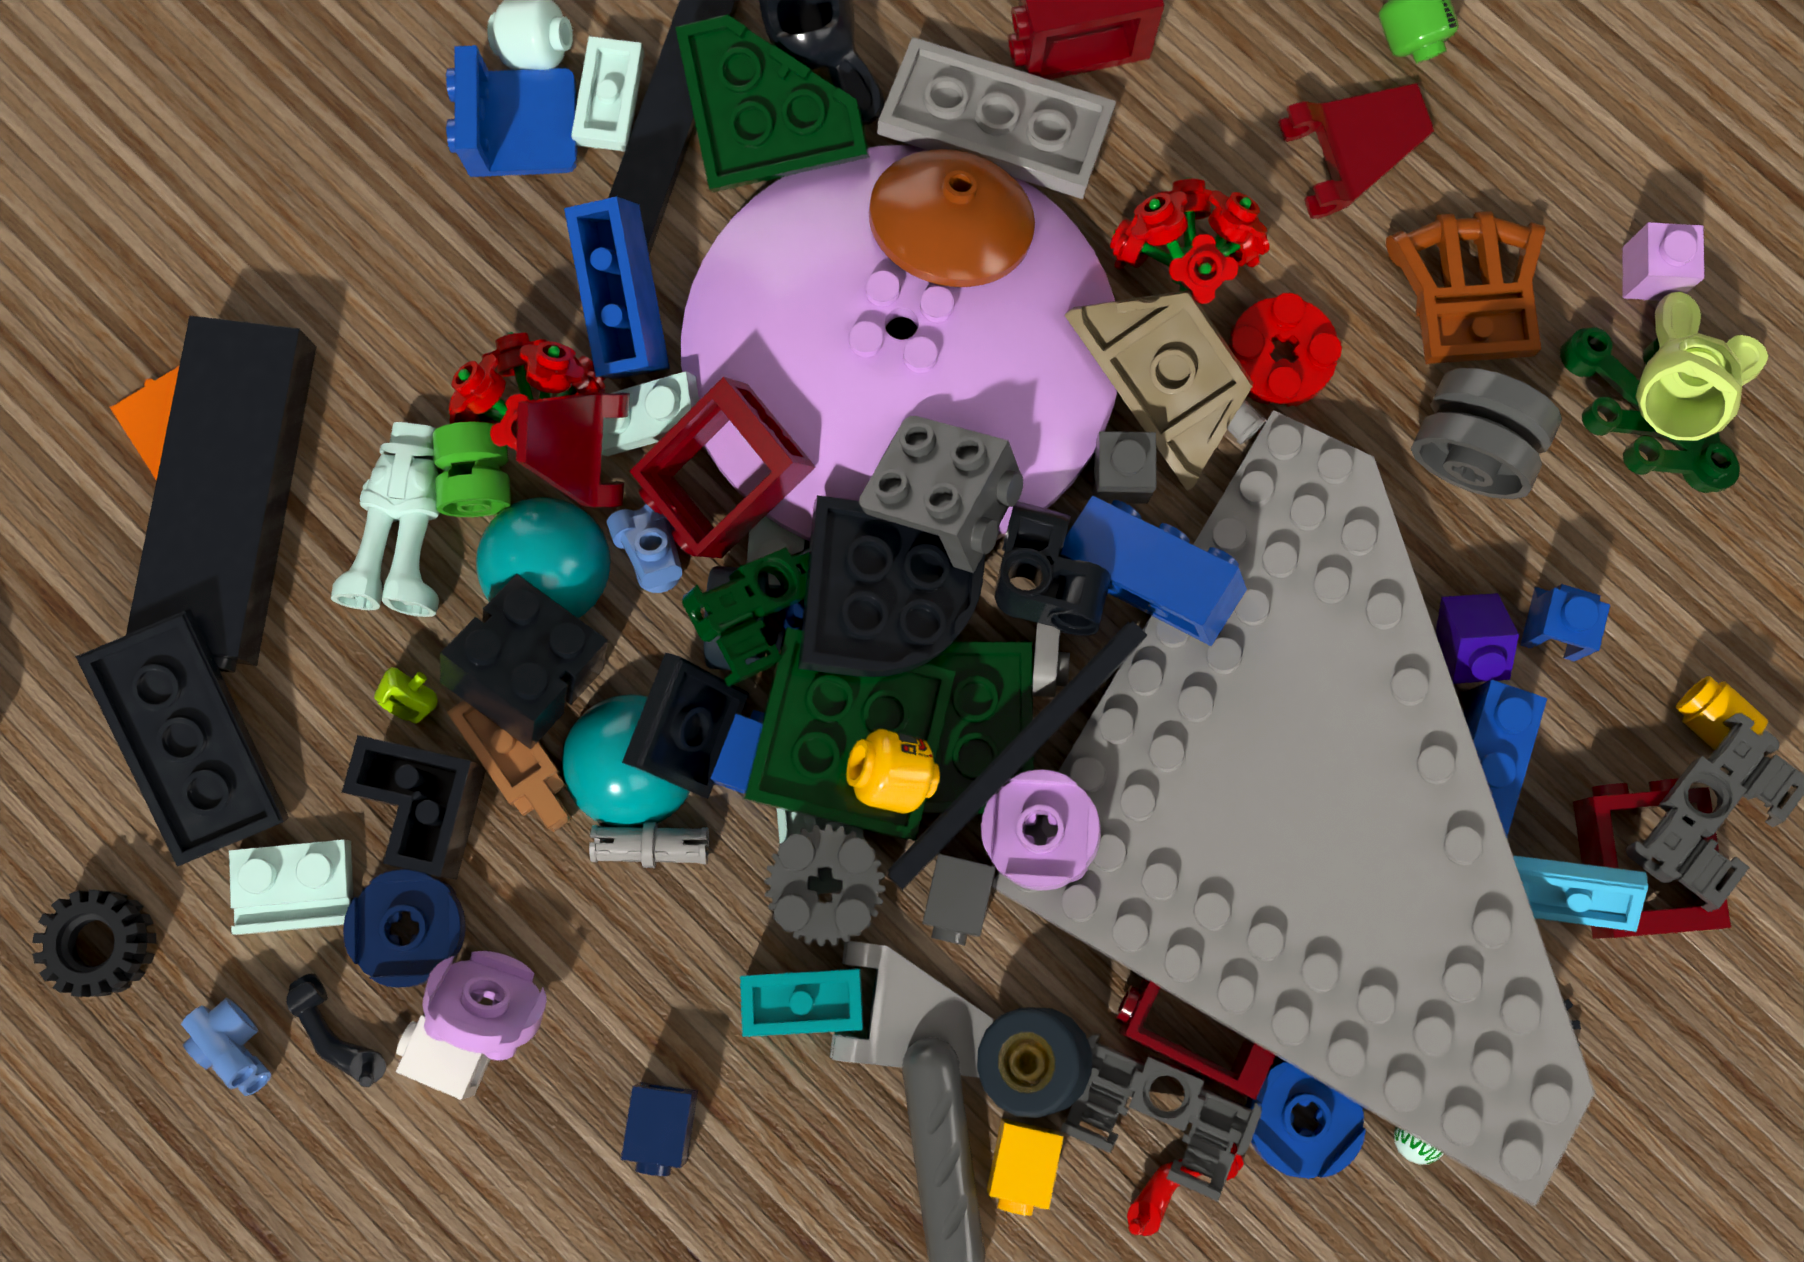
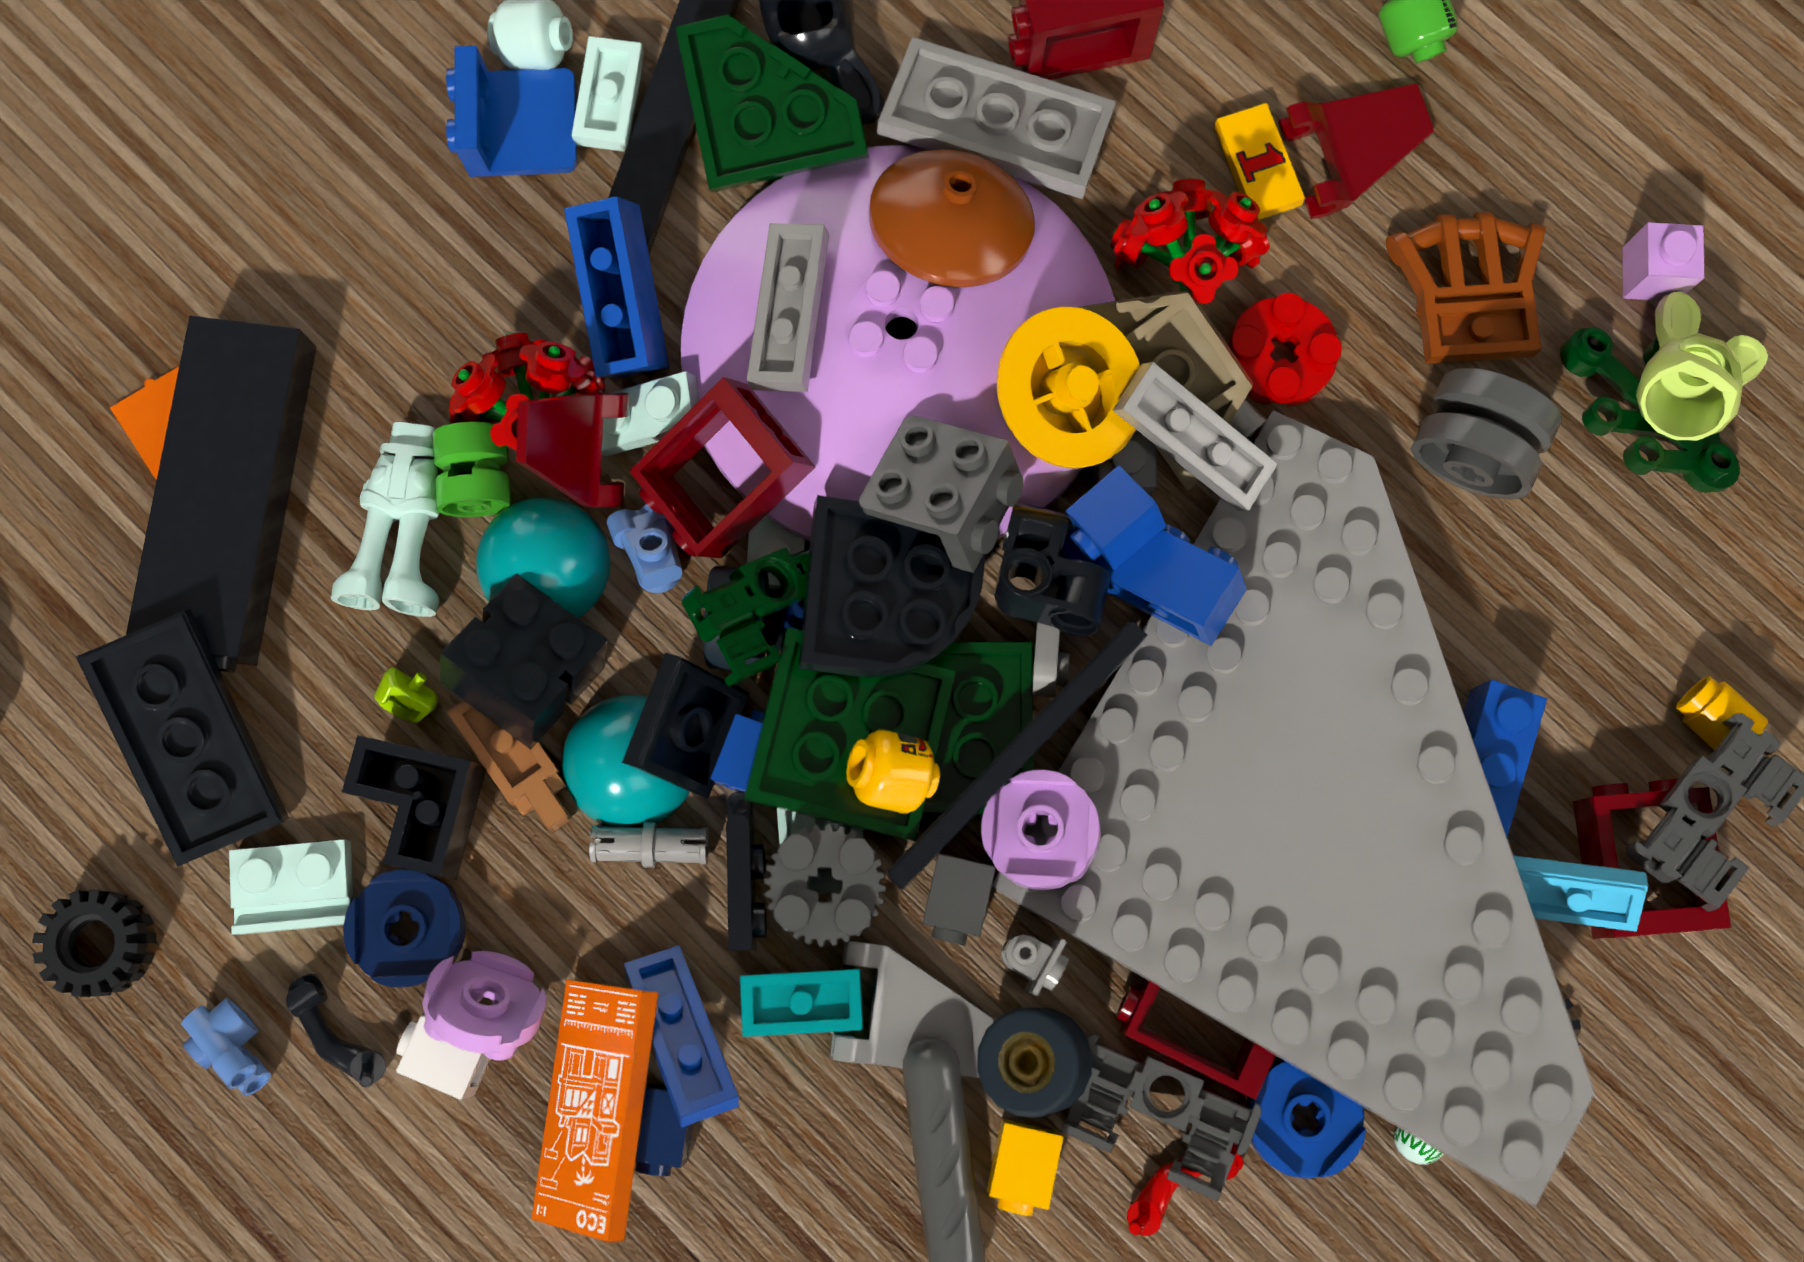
(595, 1109): none -> orange tile
(683, 1038): none -> blue plate
(744, 864): none -> black hinge
(788, 307): none -> light grey plate
(1035, 961): none -> light grey hinge
(1063, 382): none -> yellow wheel
(1114, 519): none -> blue brick
(1195, 436): none -> light grey plate
(1259, 160): none -> yellow tile
(1476, 638): dark purple brick -> none
(1568, 617): blue window -> none

